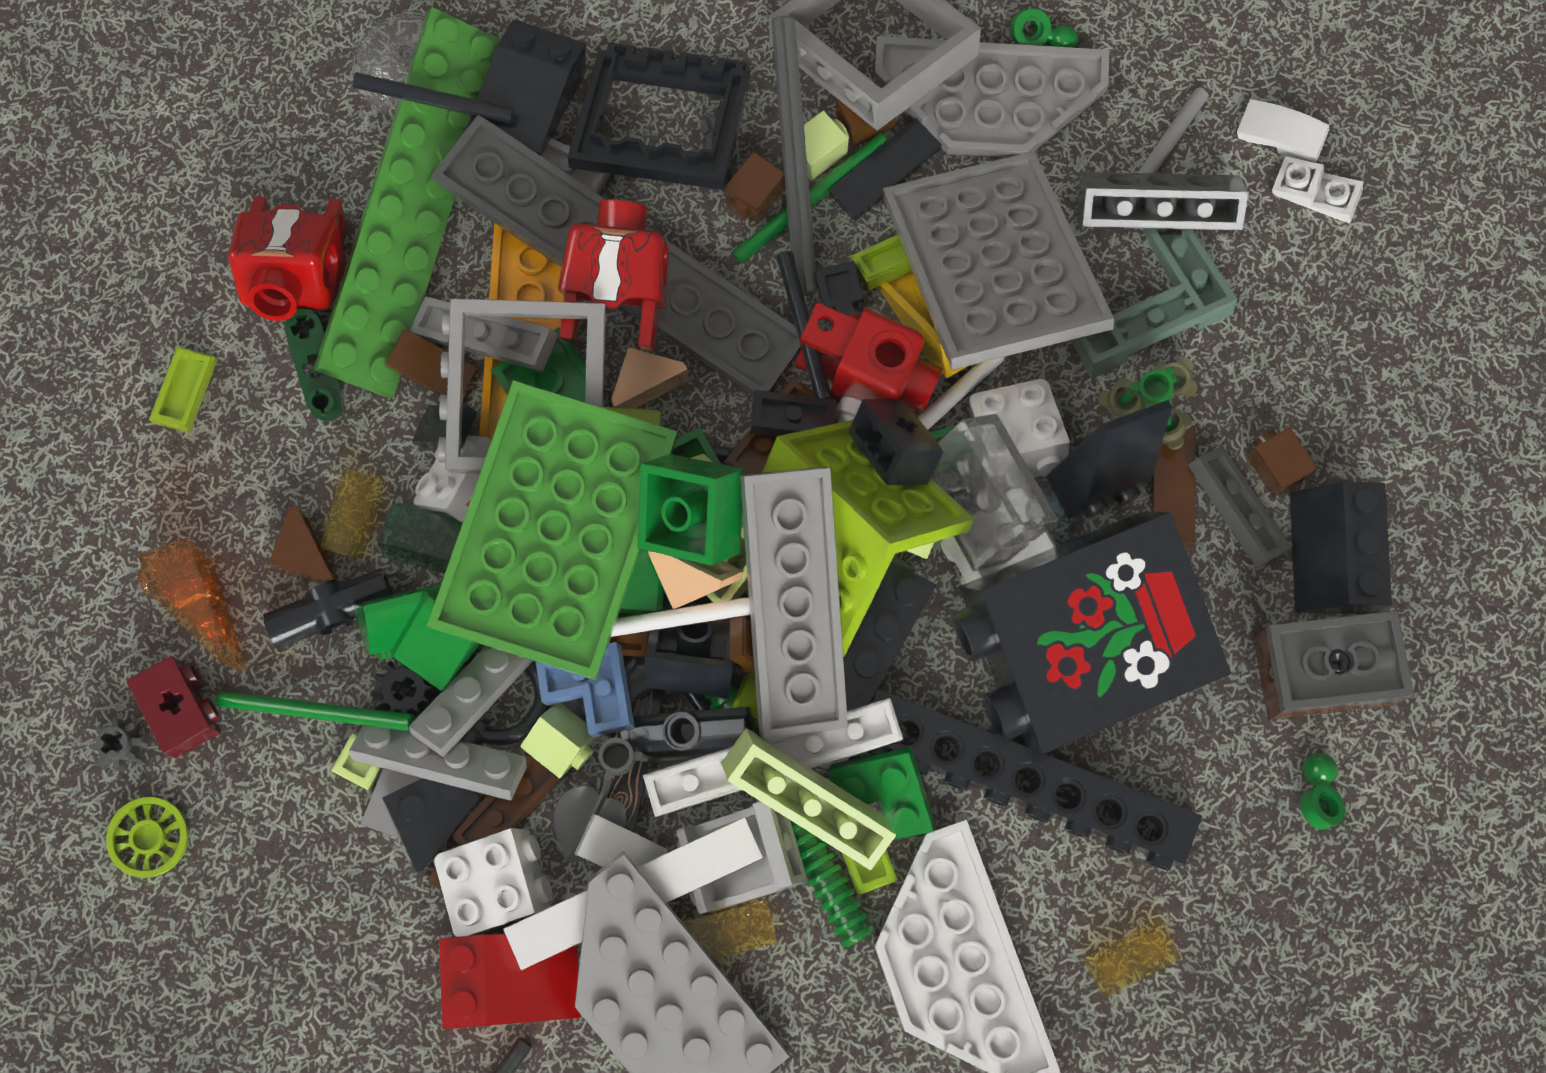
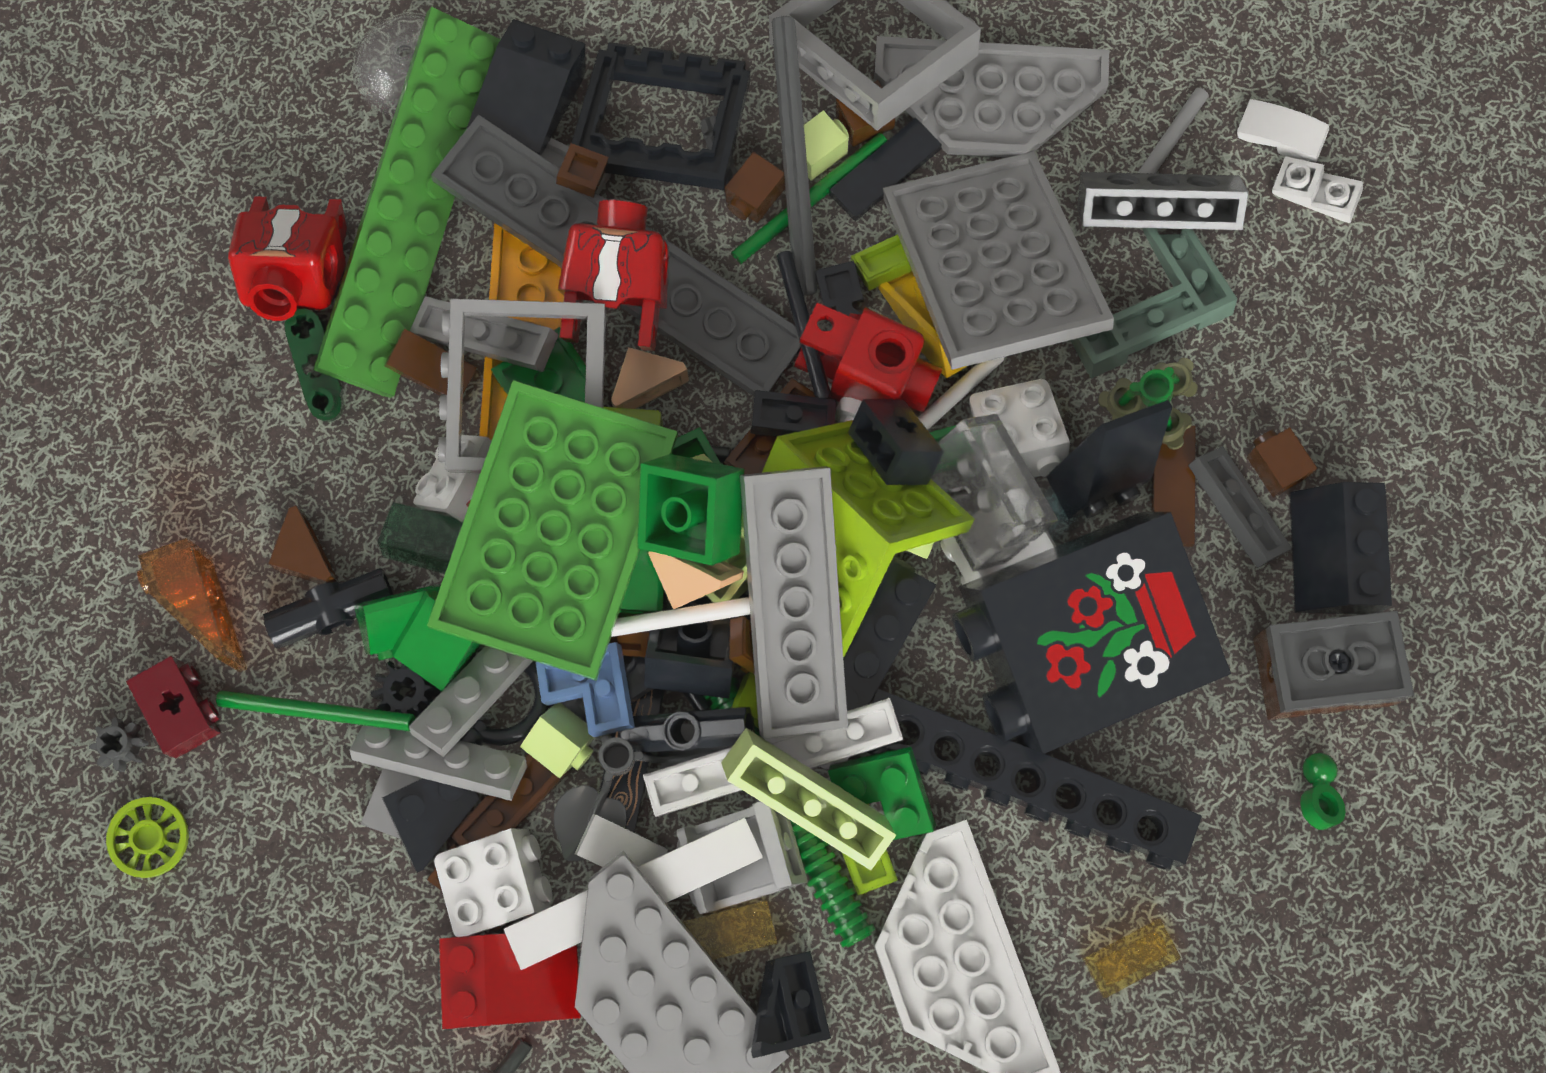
(183, 389): lime tile -> none
(352, 514): clear yellow plate -> none
(354, 771): yellowish green tile -> none
(432, 427): black tile -> none
(433, 98): black bar -> none
(582, 170): none -> reddish brown plate
(789, 1006): none -> black wing
(1042, 32): green plate -> none

